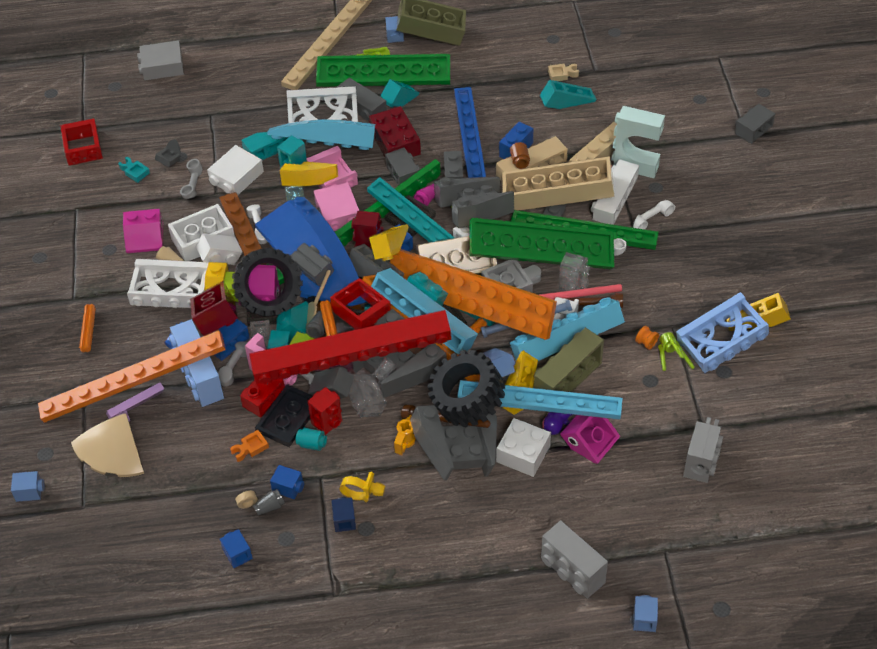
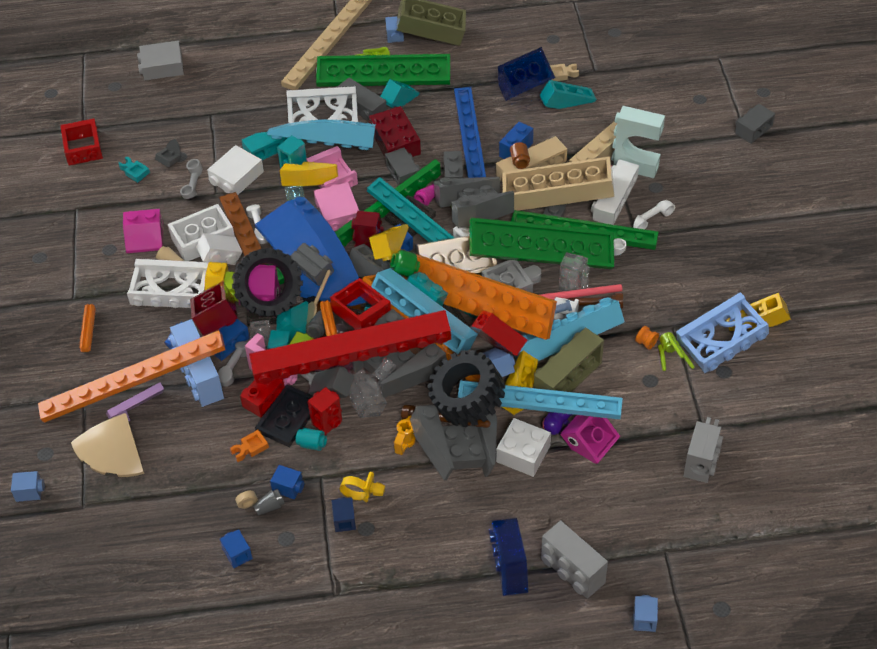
(405, 263): none -> green head
(498, 333): none -> red brick
(510, 556): none -> clear blue wedge
(524, 73): none -> clear blue slope

